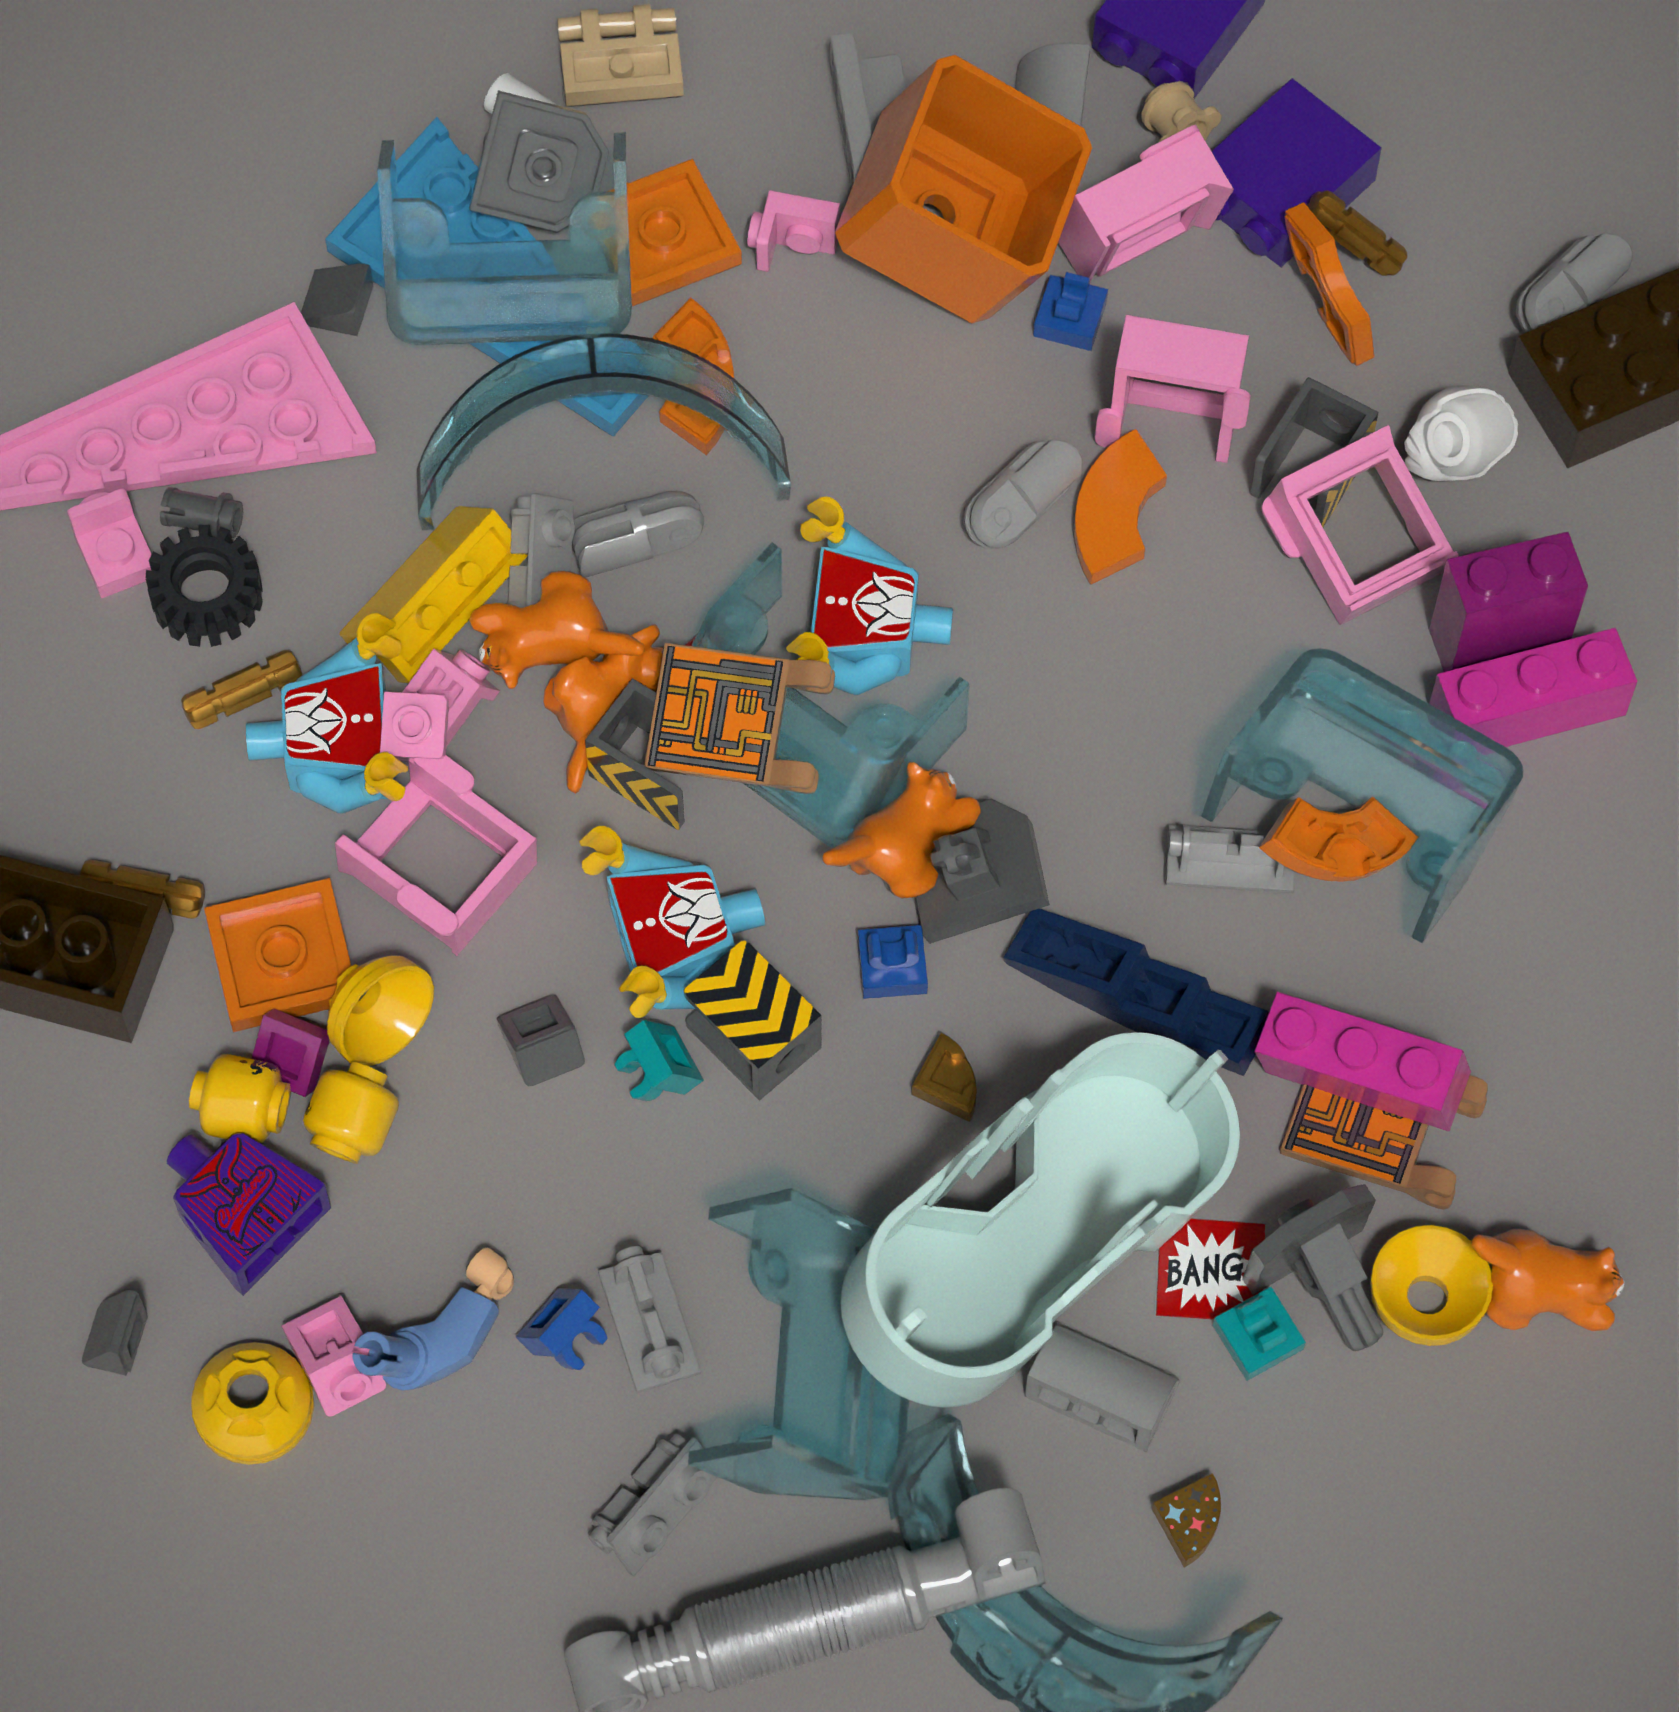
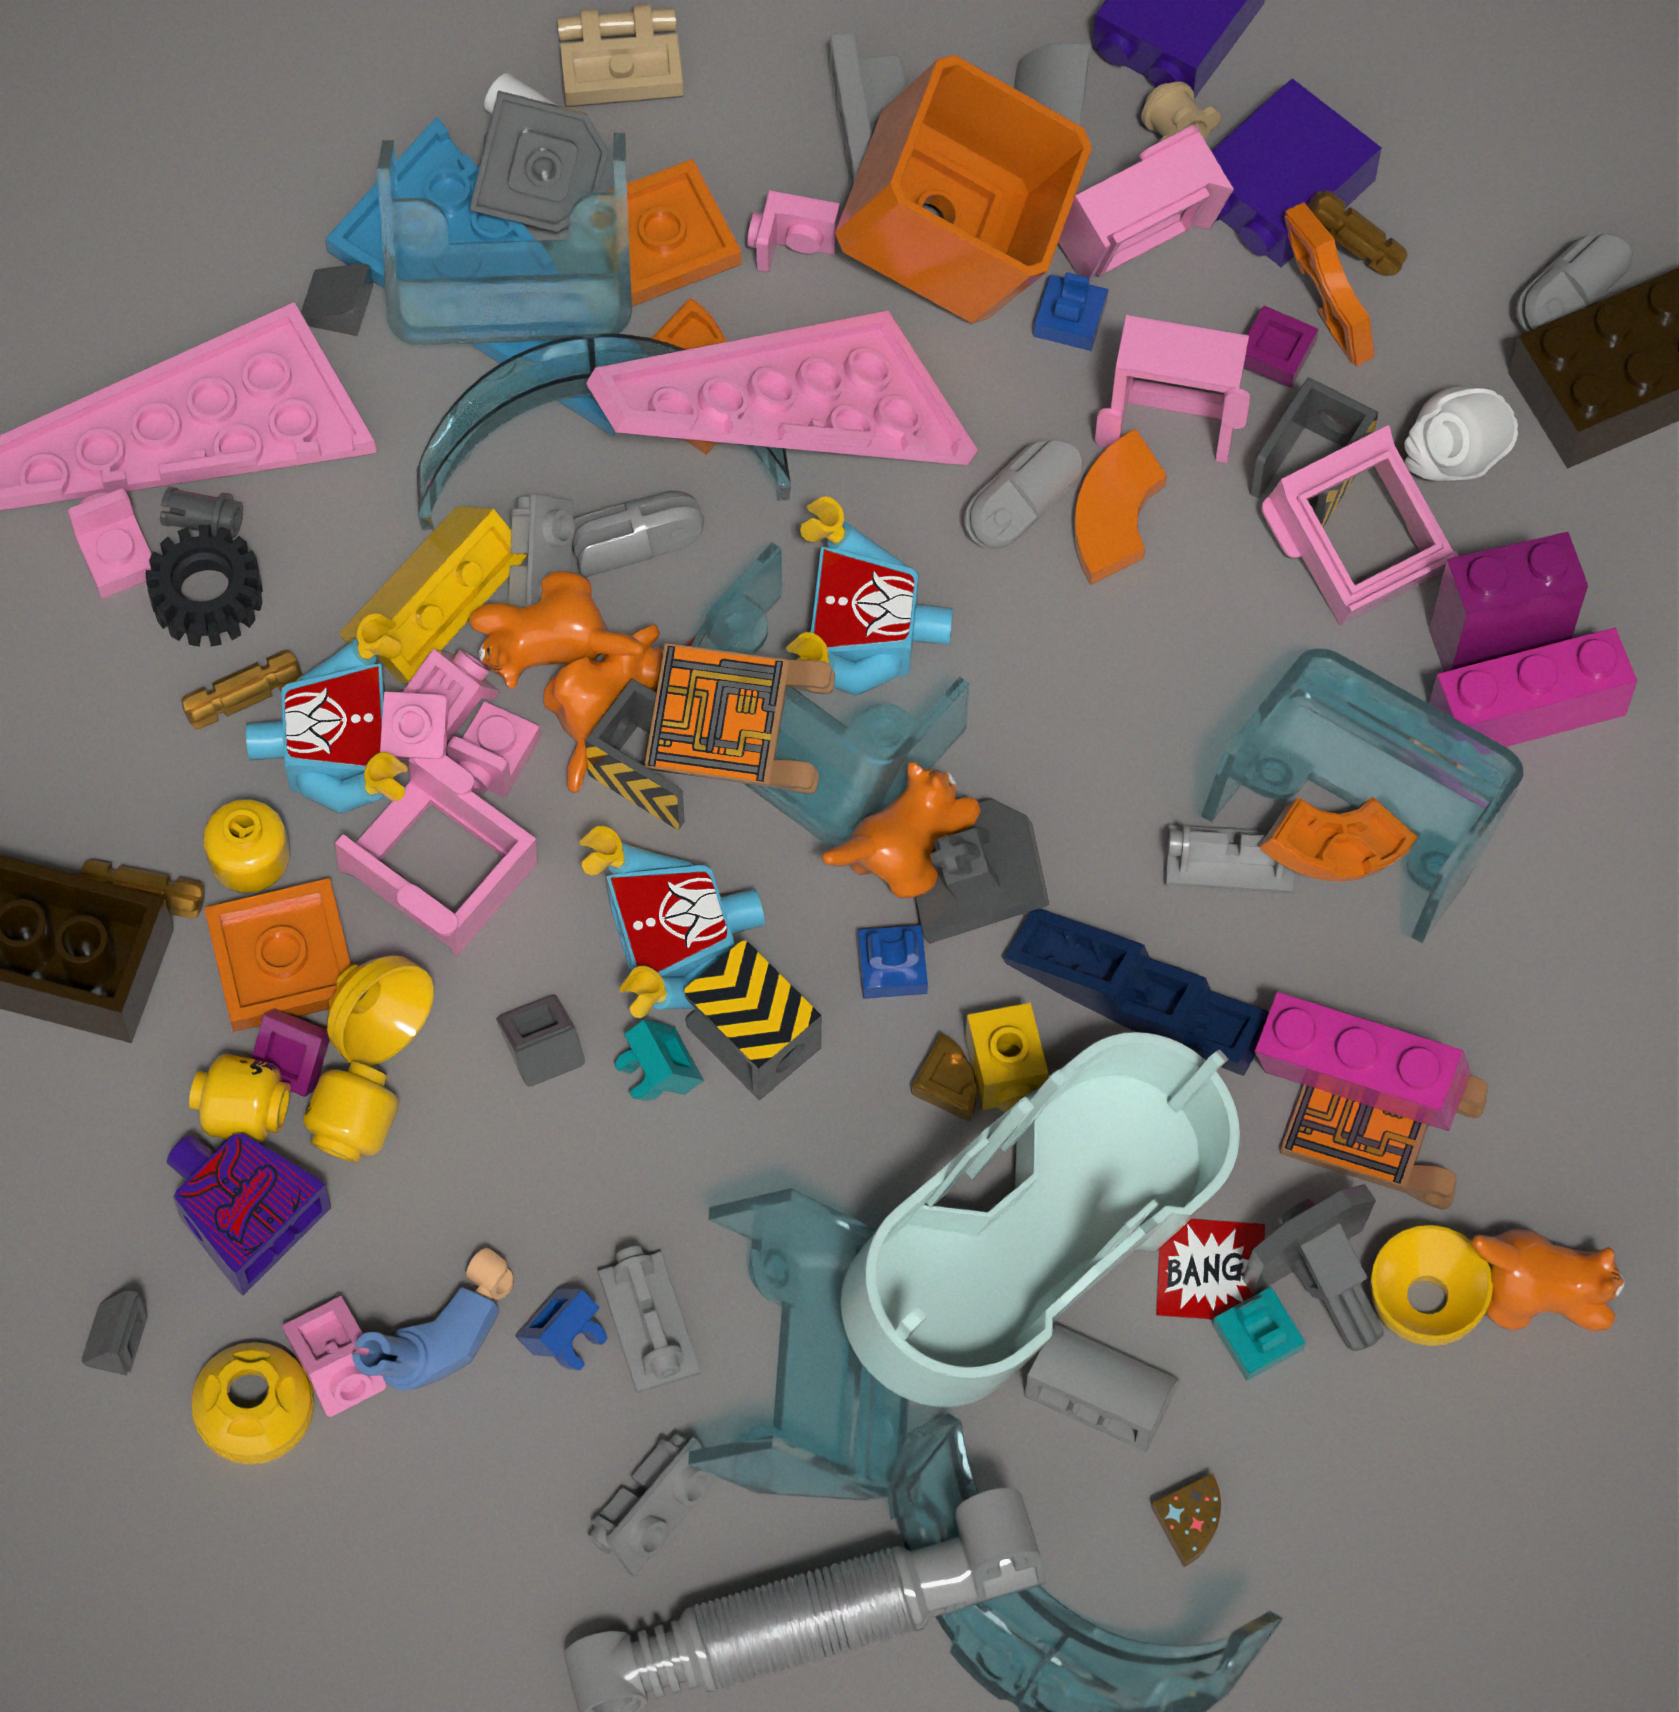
(246, 845): none -> yellow head
(495, 748): none -> bright pink bracket
(804, 388): none -> bright pink wing
(1005, 1055): none -> yellow brick
(1279, 345): none -> magenta plate

